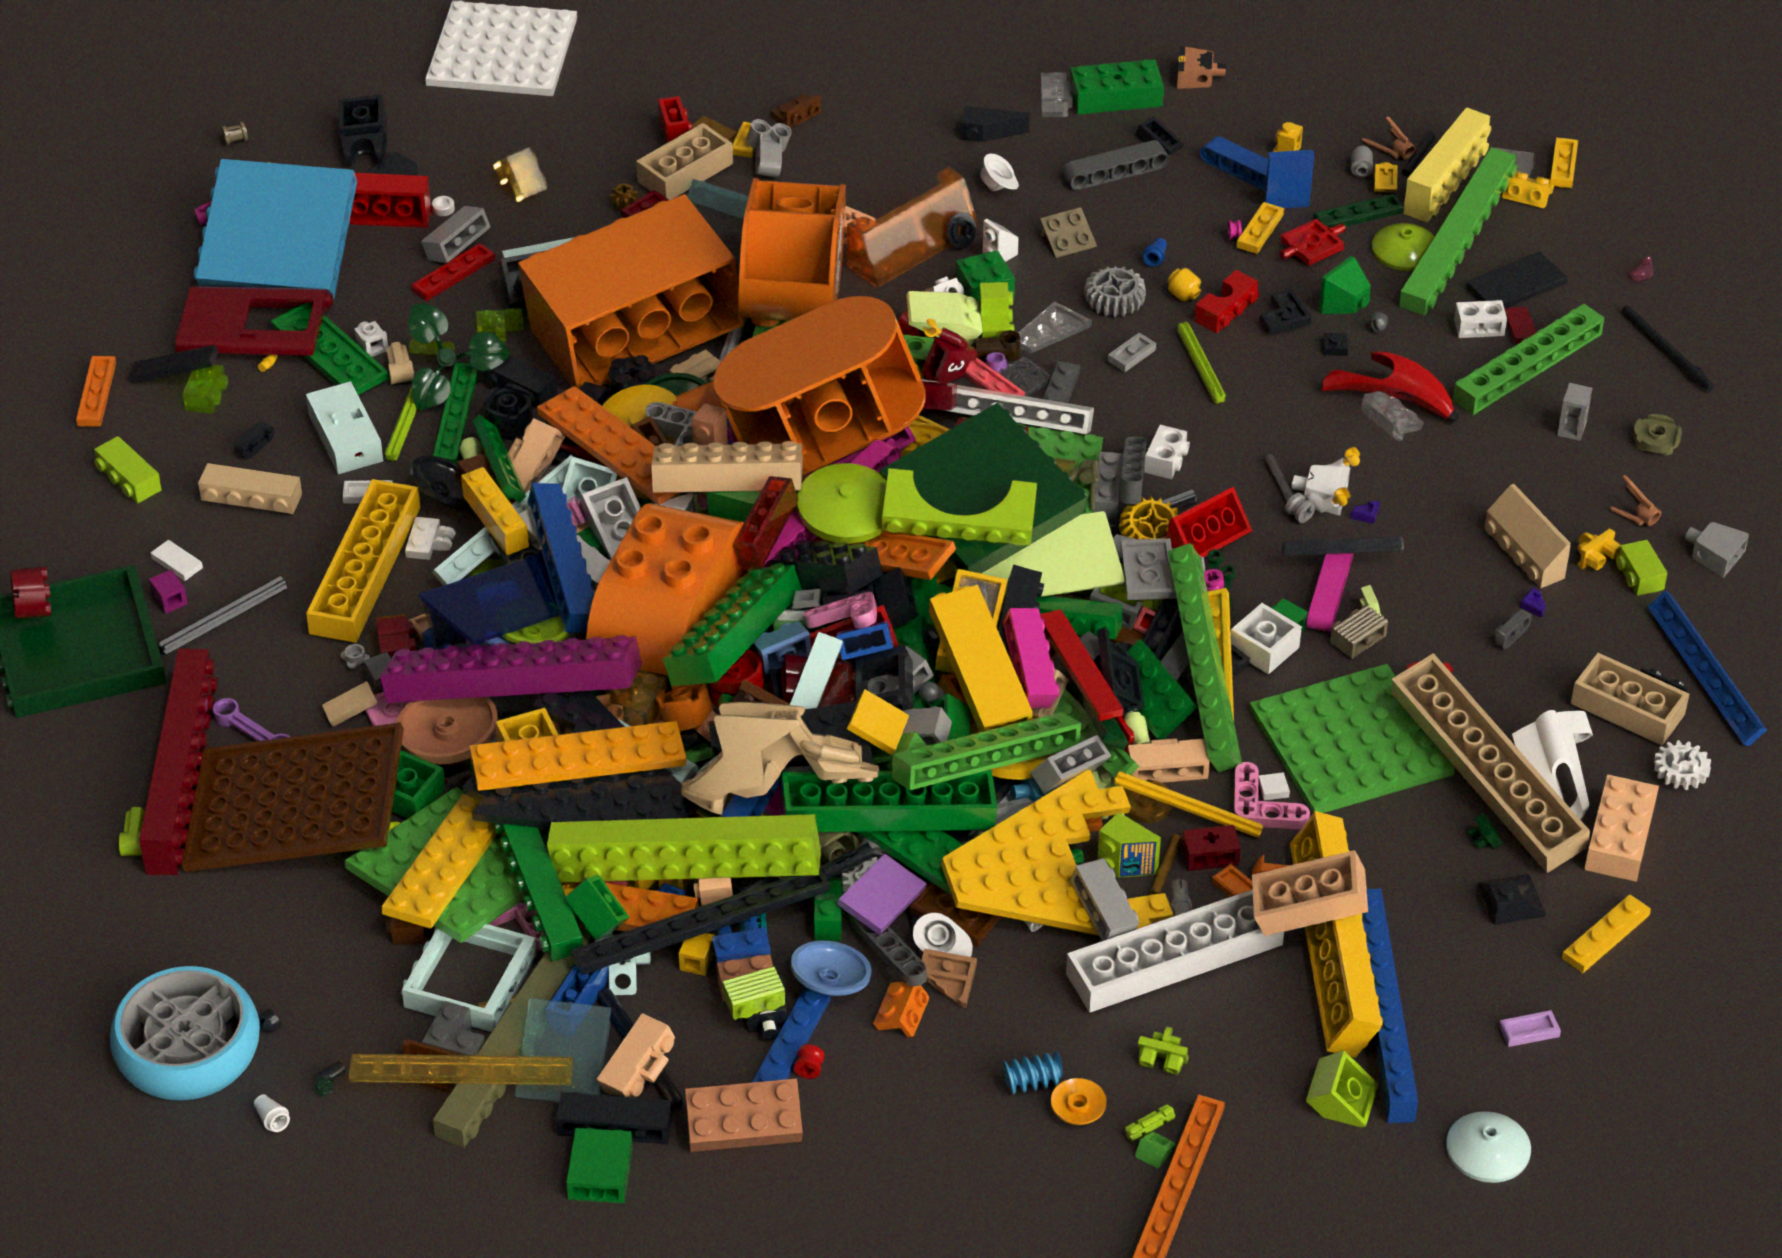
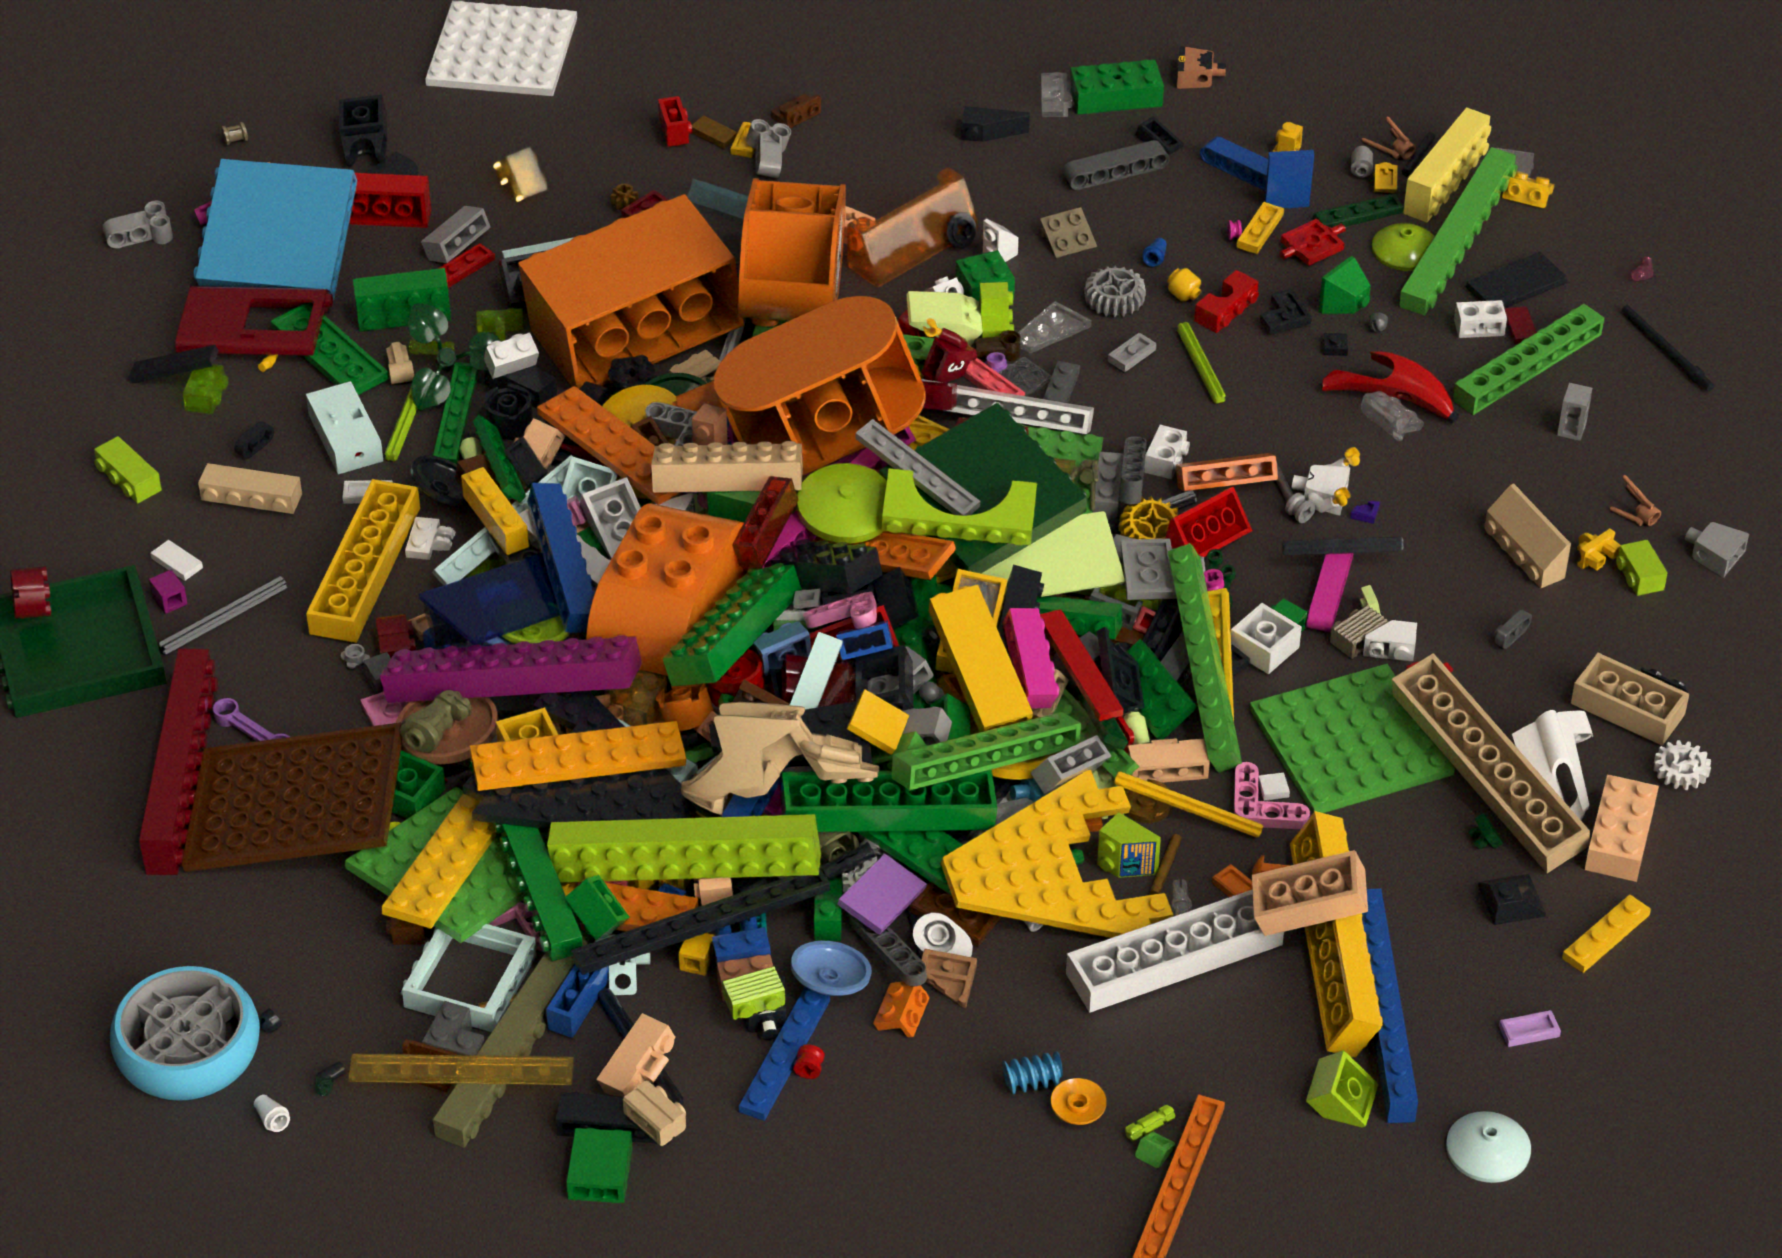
(96, 391): orange plate -> none
(129, 839): lime piece -> none
(139, 227): none -> light grey piece
(350, 704): tan tile -> none
(368, 333): white brick -> none
(388, 299): none -> green brick
(426, 727): none -> olive animal
(443, 206): white tile -> none
(511, 355): none -> white brick
(526, 462): none -> black tile
(566, 1031): clear light blue piece -> none
(654, 1112): none -> tan brick
(688, 157): tan brick -> none
(743, 1115): nougat brick -> none
(925, 474): none -> light grey plate
(998, 173): white piece -> none
(1104, 899): light grey brick -> none
(1165, 1047): lime hips -> none
(1211, 848): dark red brick -> none
(1226, 472): none -> orange brick
(1392, 641): none -> white slope
(1534, 603): dark purple tile -> none
(1564, 162): yellow plate -> none
(1647, 440): olive plate -> none
(1707, 668): blue plate -> none

